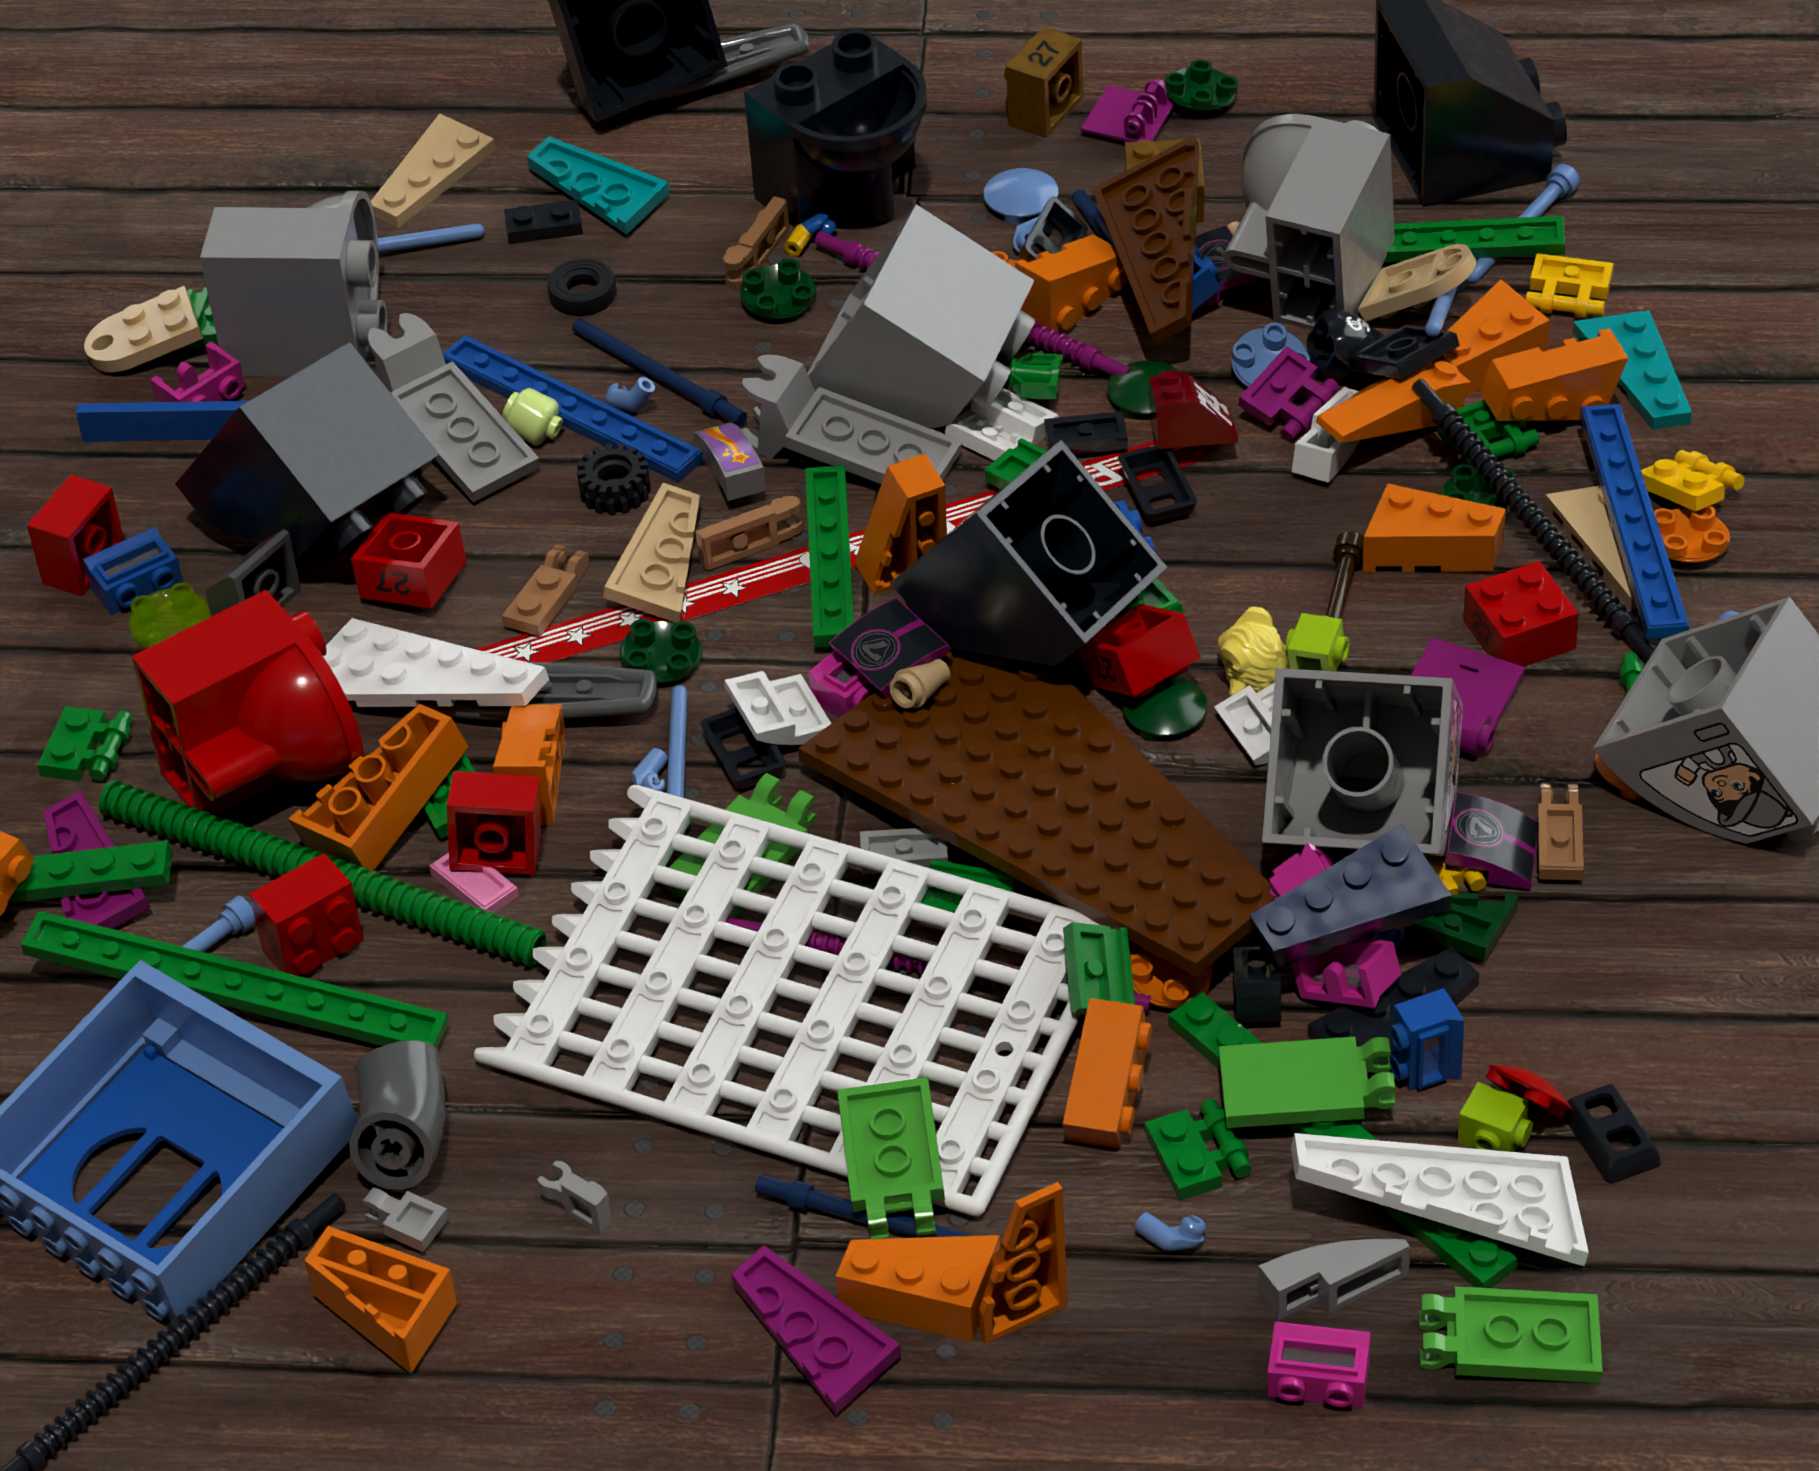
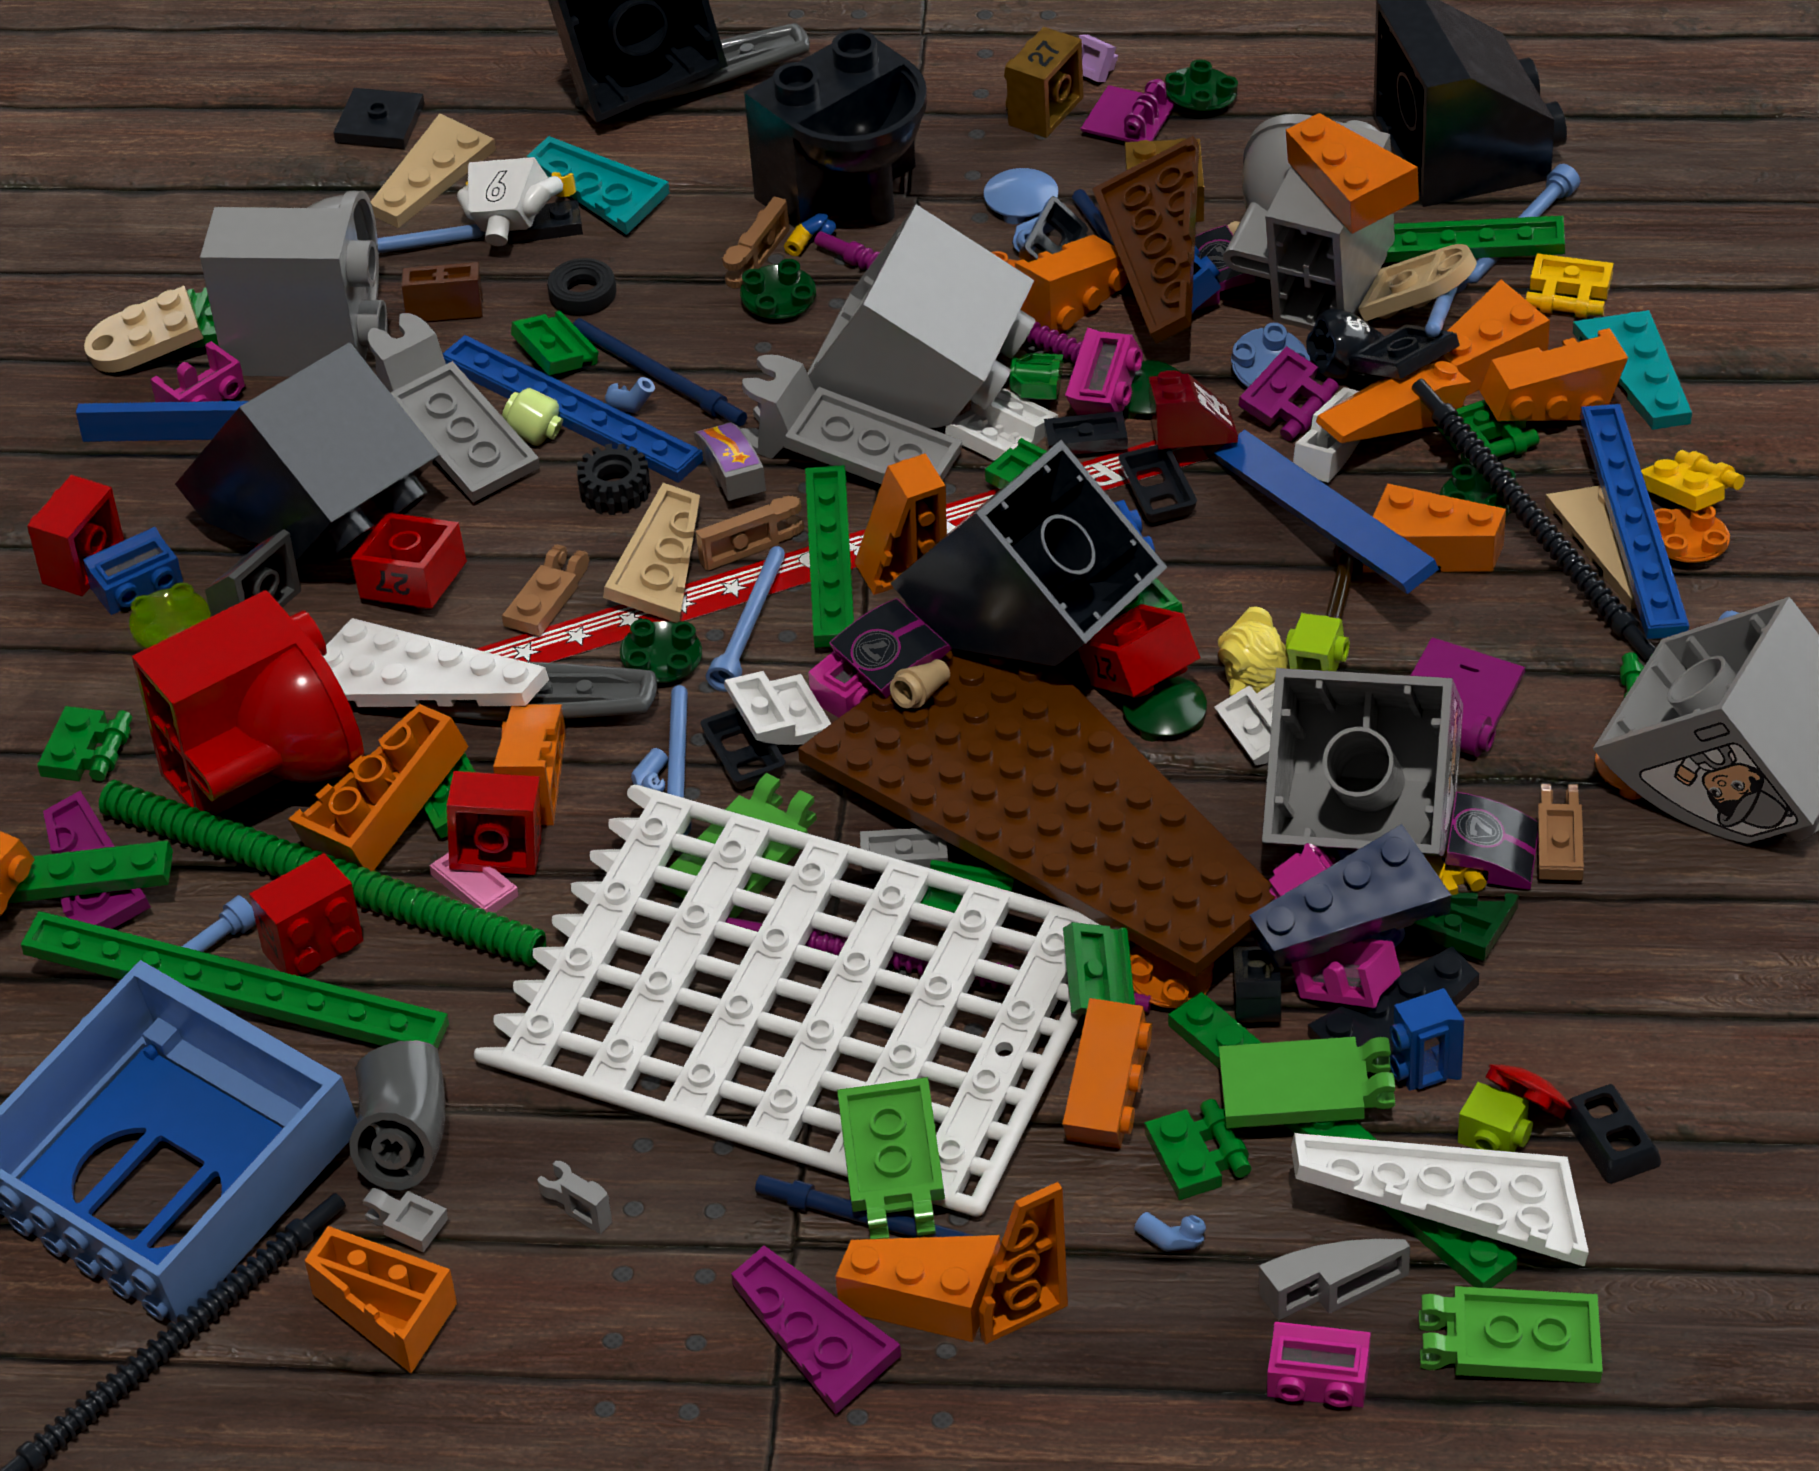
(379, 118): none -> black plate
(443, 291): none -> reddish brown hinge
(509, 195): none -> white torso
(554, 343): none -> green plate
(728, 664): none -> medium blue piece
(1097, 58): none -> lavender tile
(1104, 372): none -> dark pink window
(1327, 512): none -> blue tile
(1350, 172): none -> orange wedge
(1521, 615): red brick -> none

